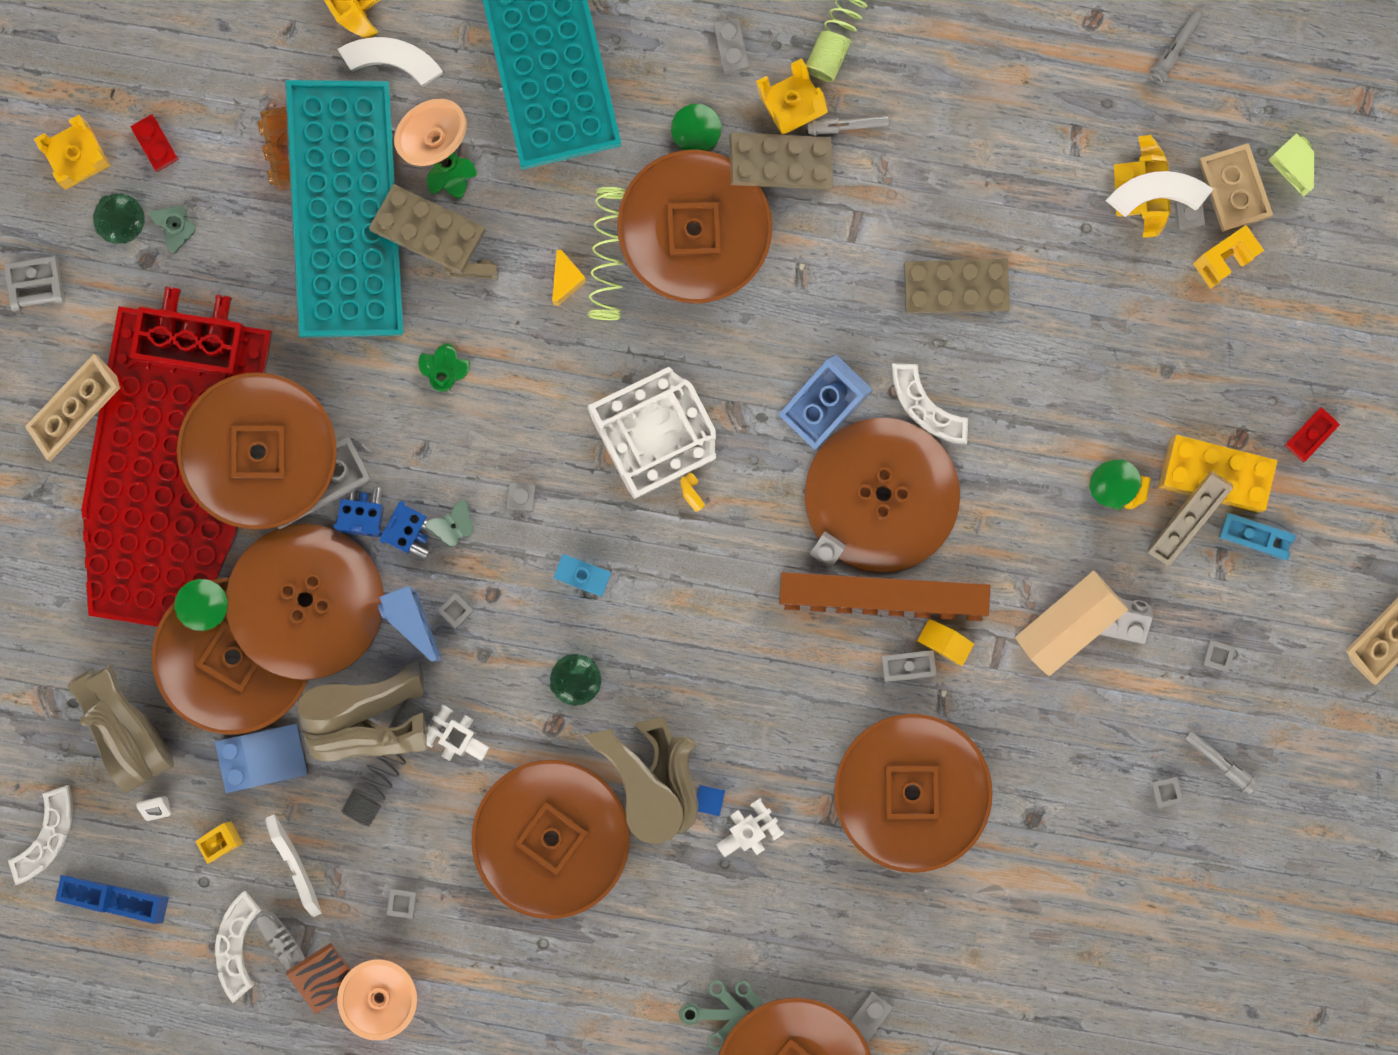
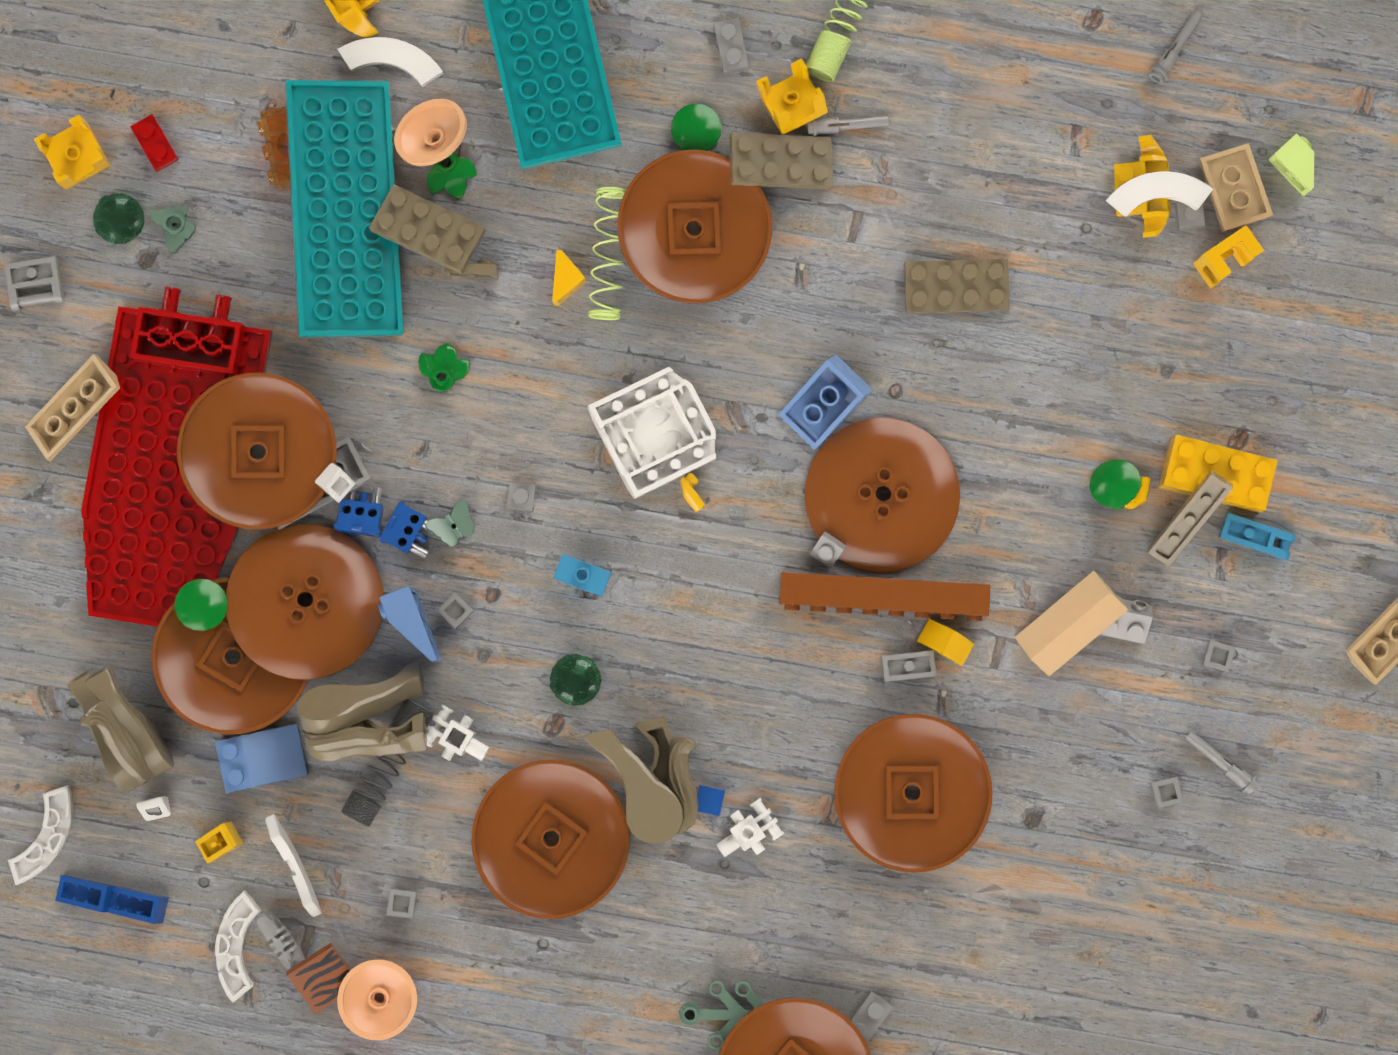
(335, 482): none -> white slope
(922, 410): white tile -> none
(1312, 434): red plate -> none

